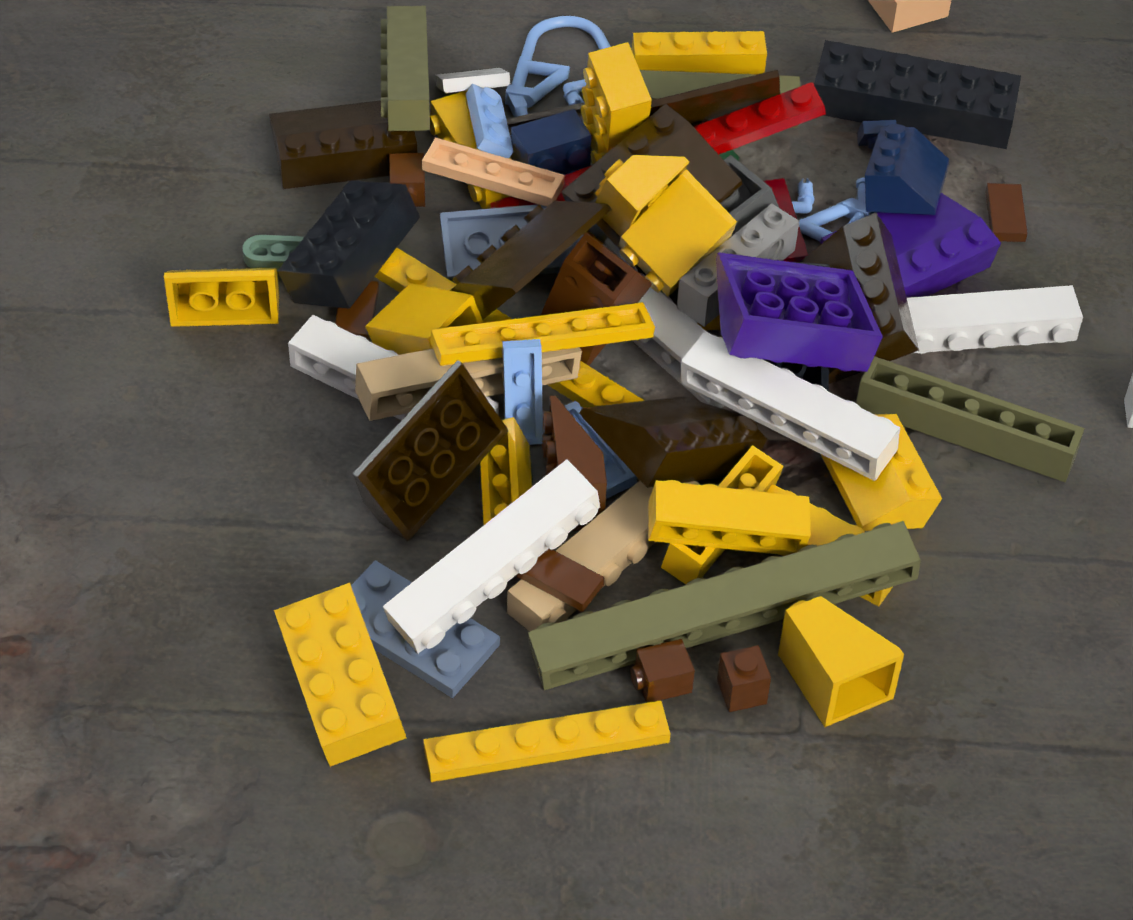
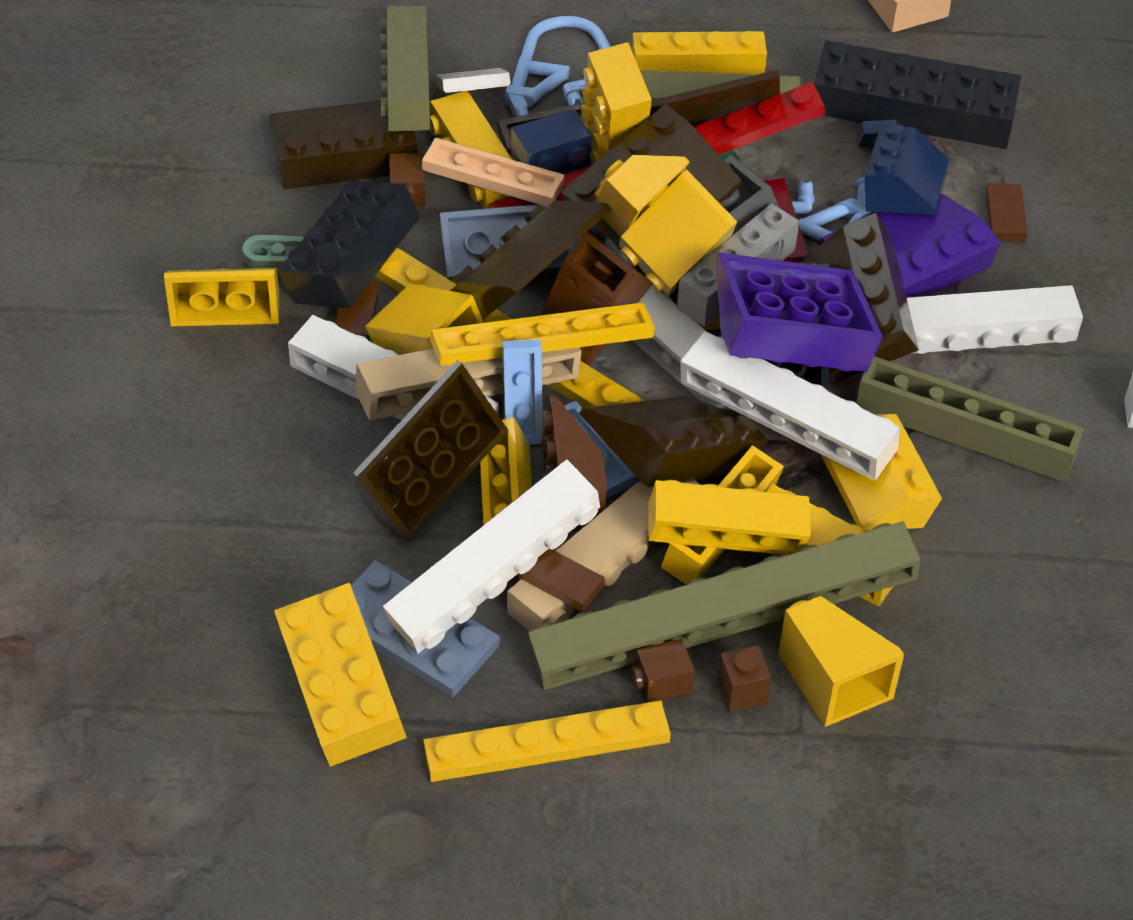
(489, 121): light blue plate -> none

